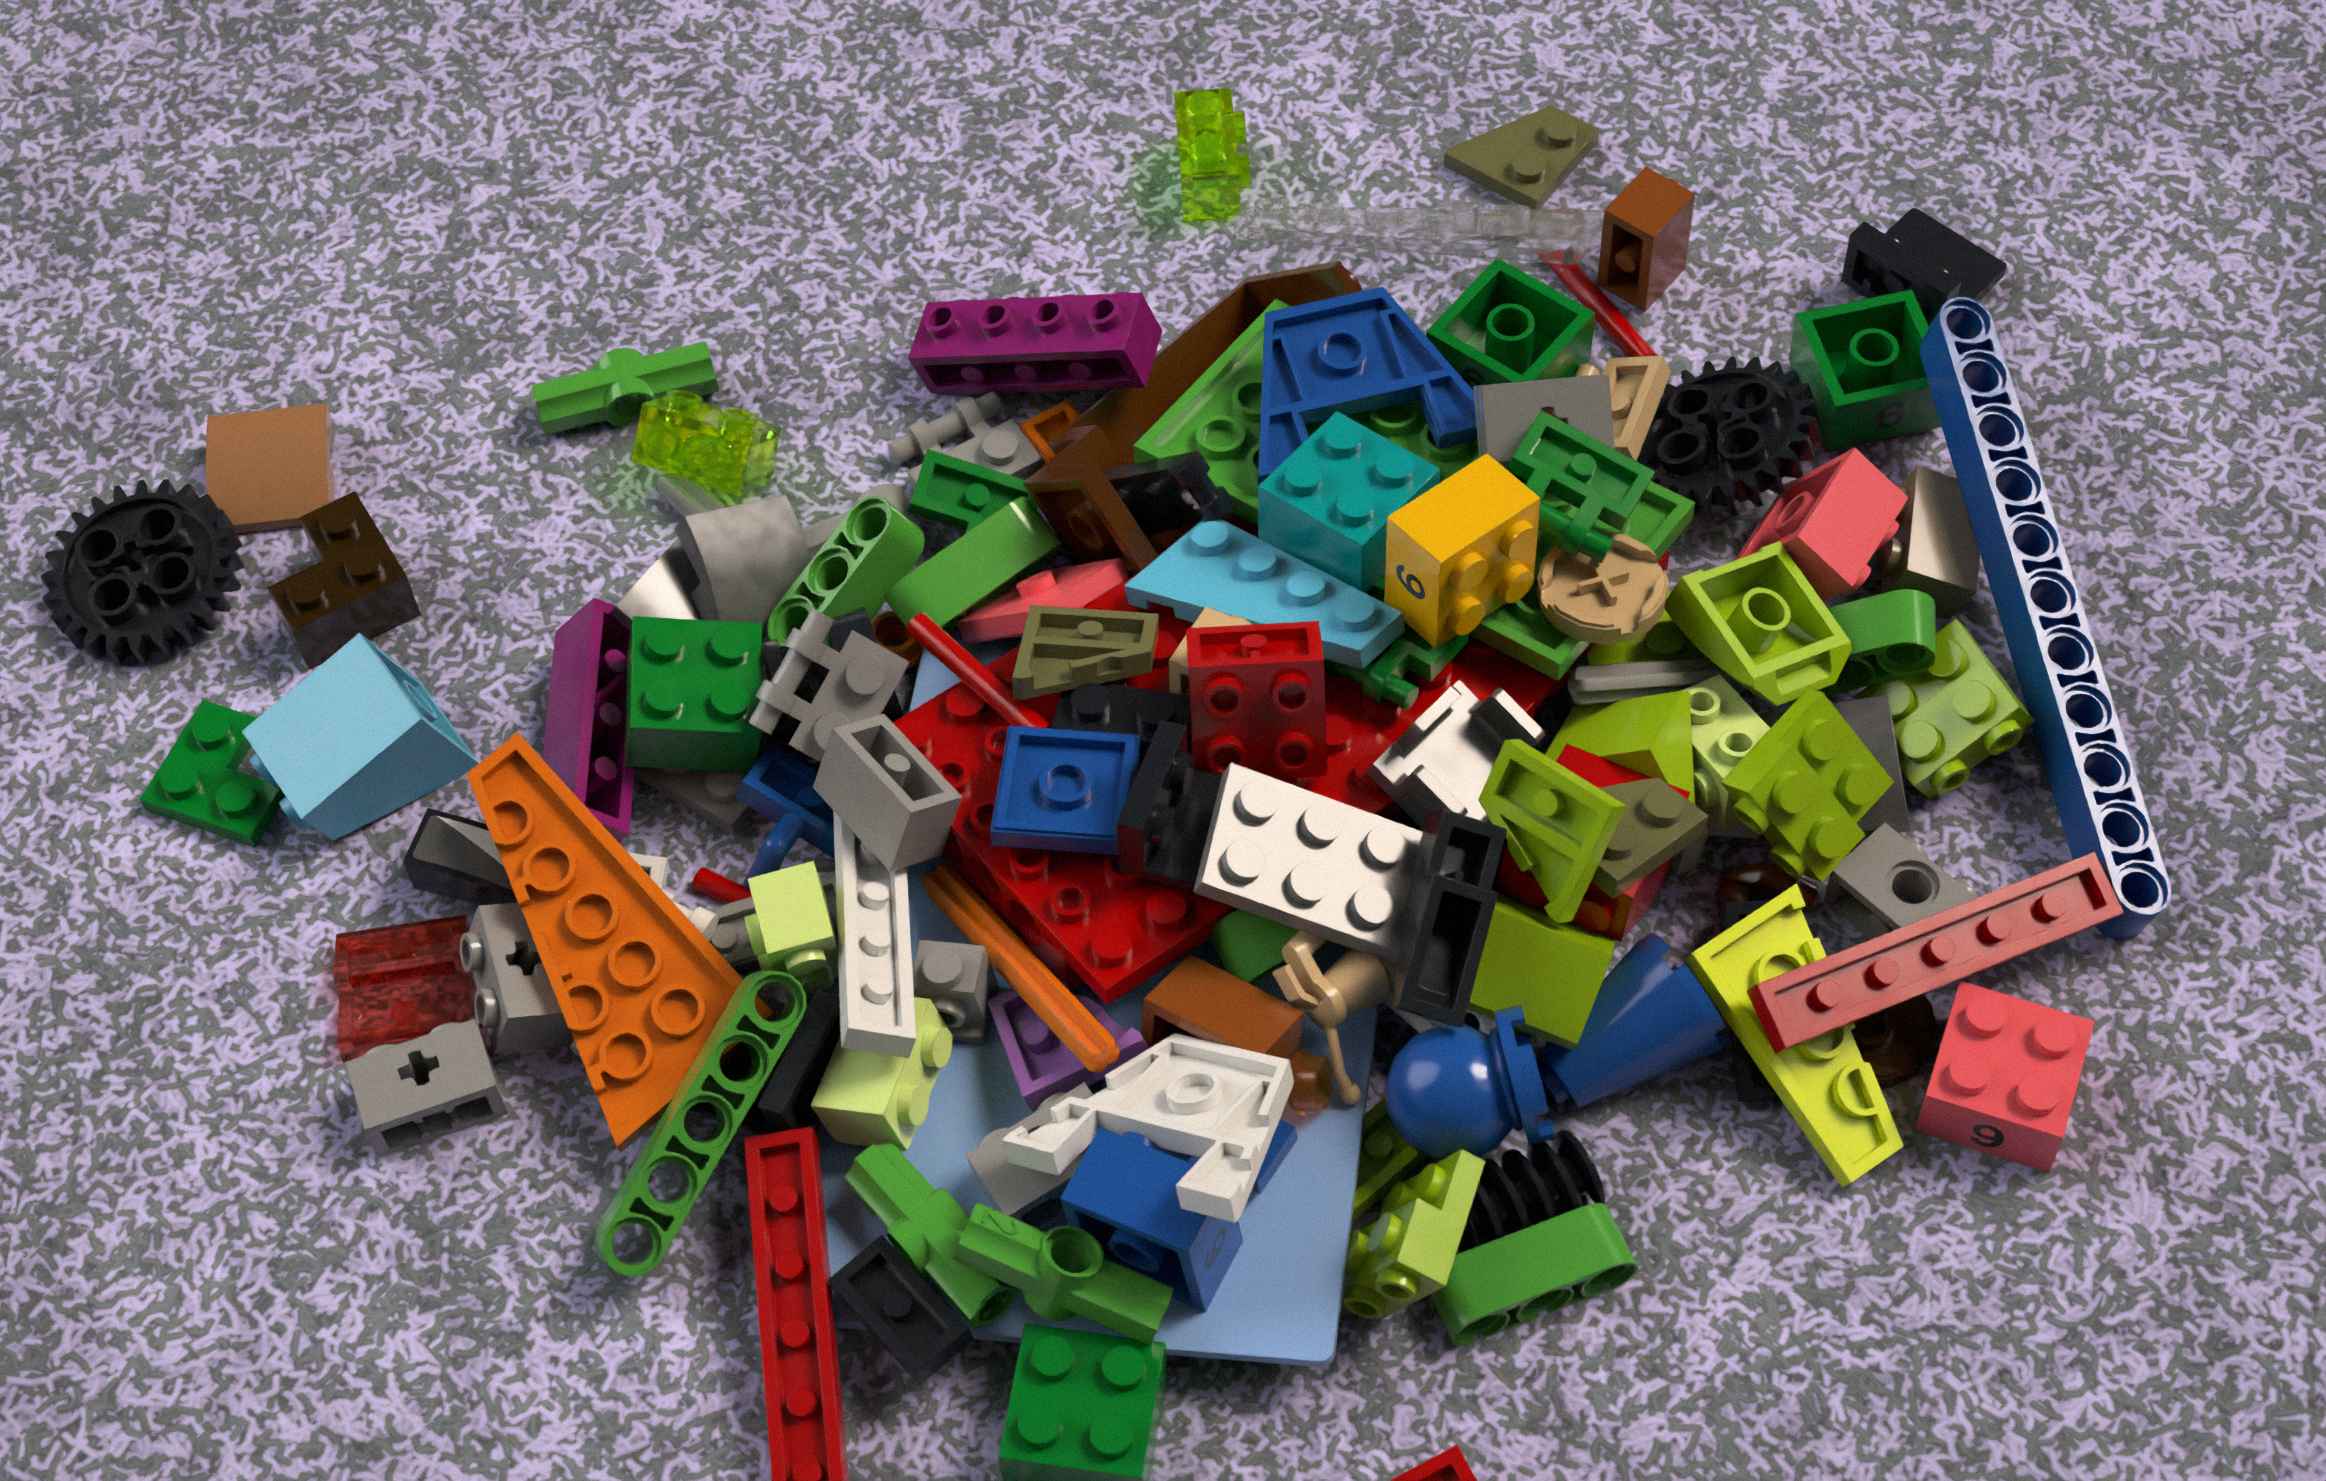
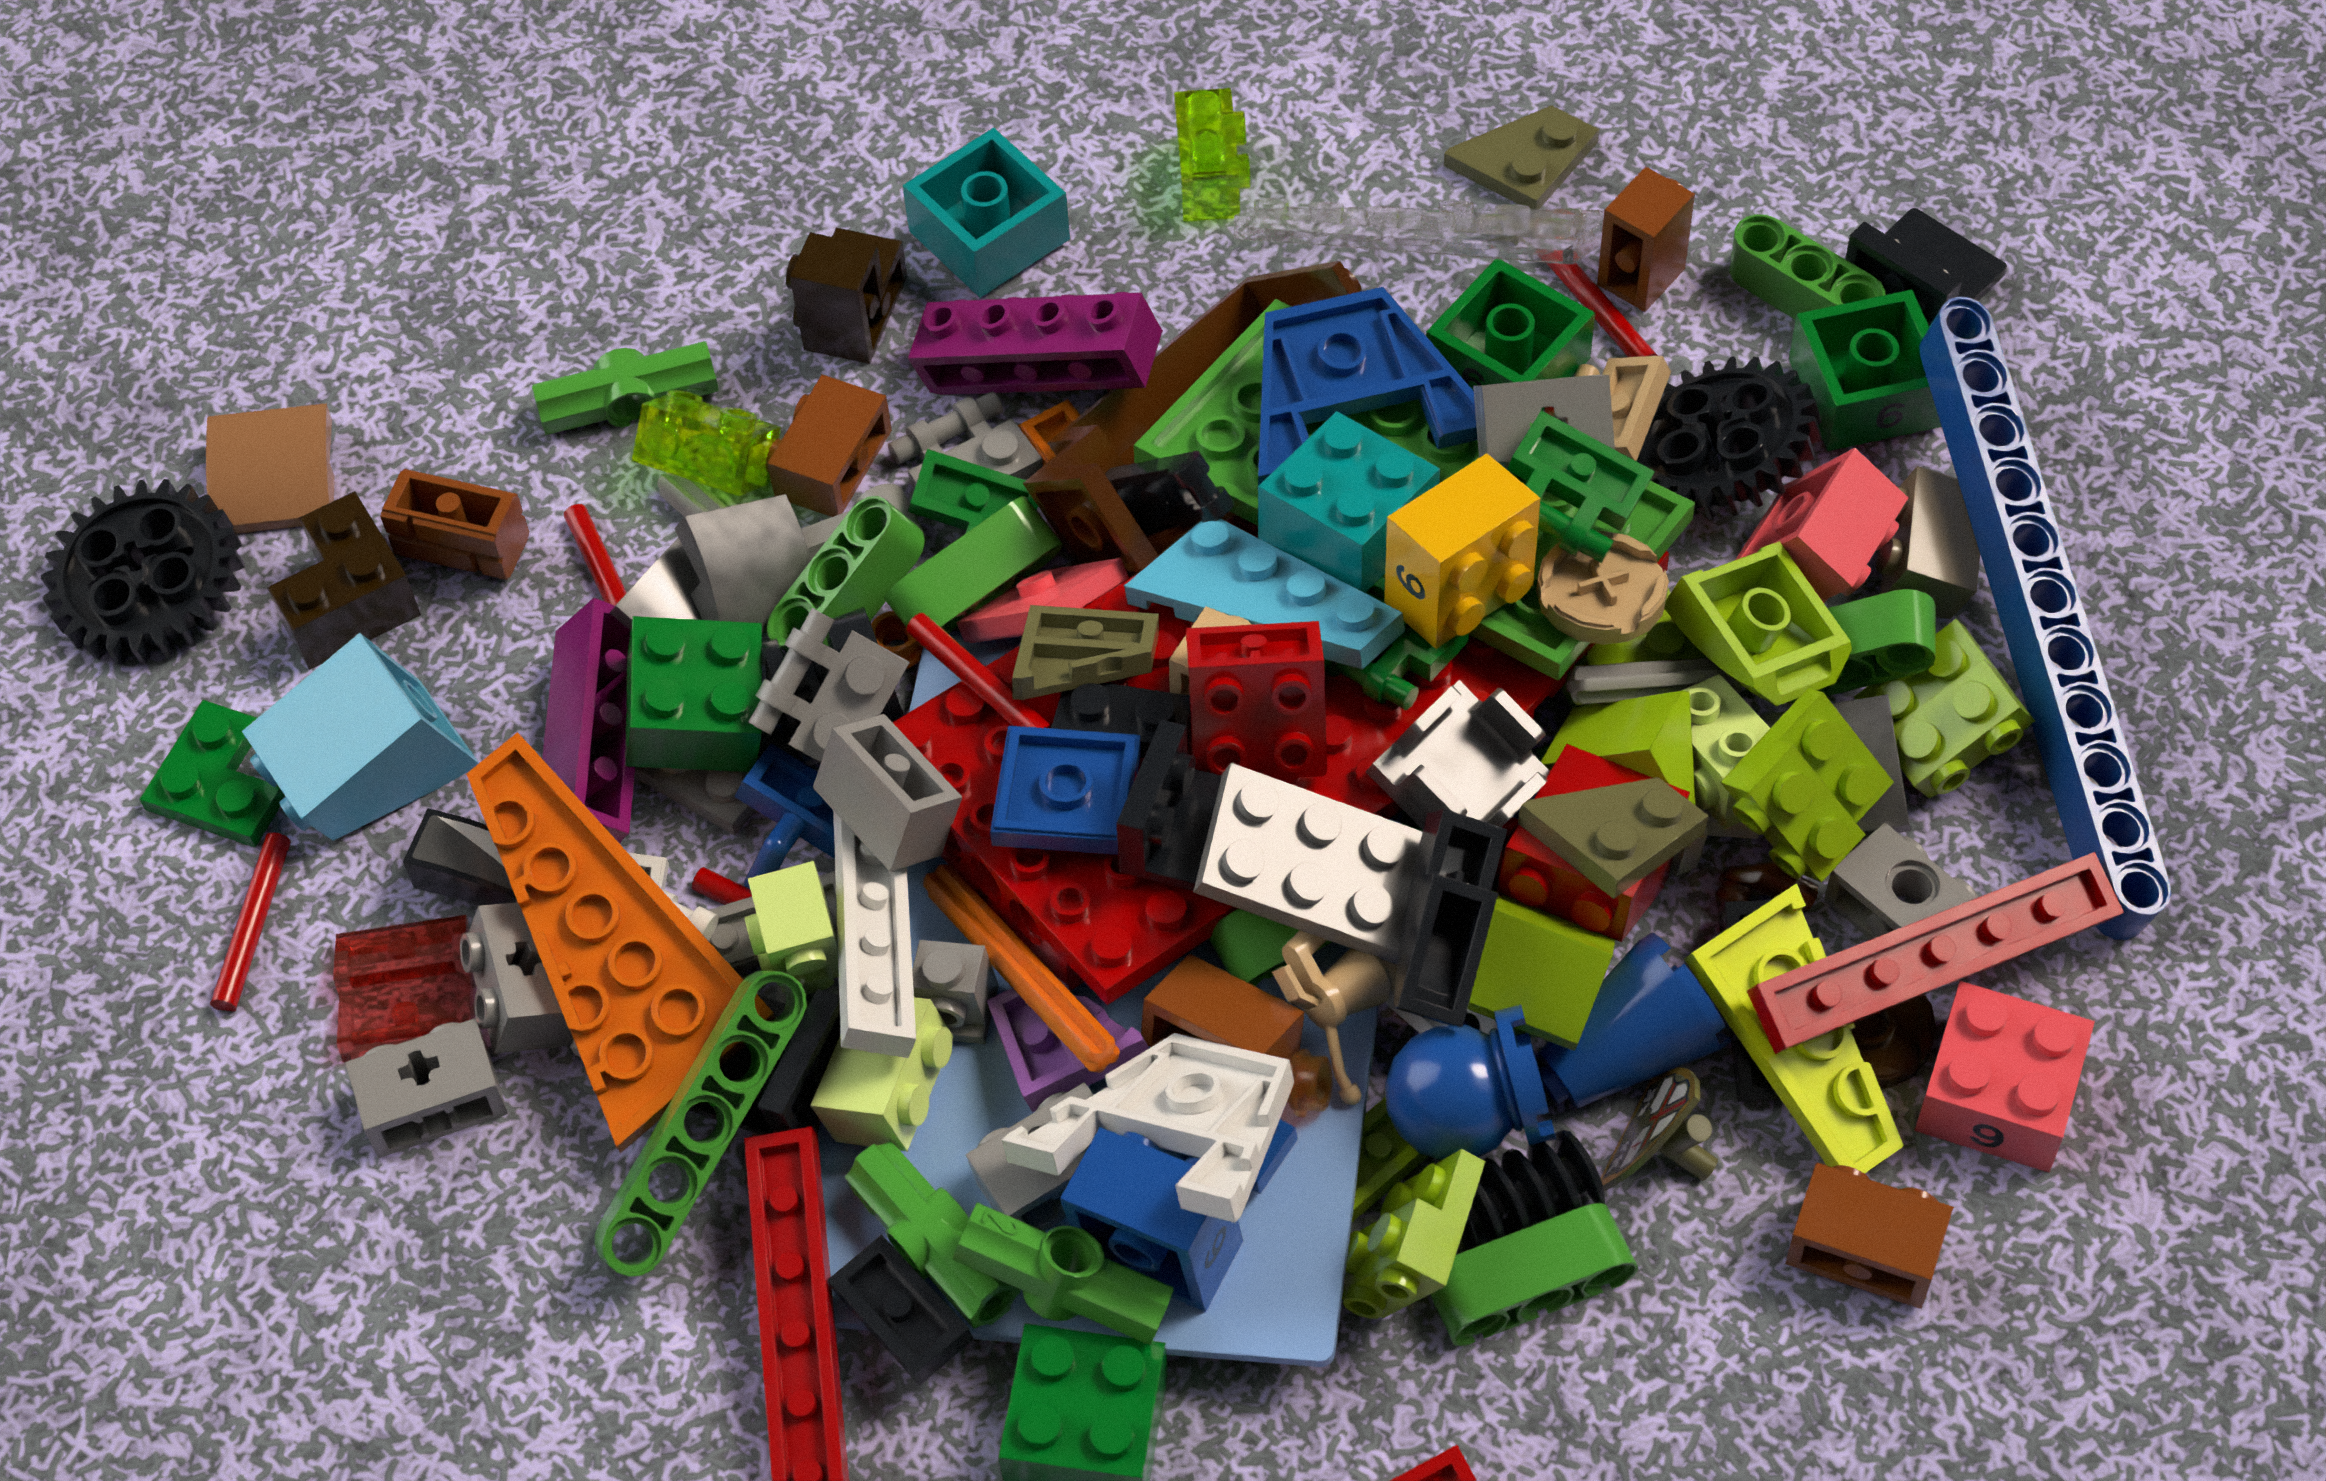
(250, 922): none -> red bar
(455, 523): none -> dark orange brick
(594, 553): none -> red bar
(829, 445): none -> dark orange brick
(845, 291): none -> dark brown brick
(986, 212): none -> teal brick
(1552, 822): lime wing -> none
(1662, 1126): none -> shield
(1793, 269): none -> bright green beam
(1869, 1234): none -> dark orange brick

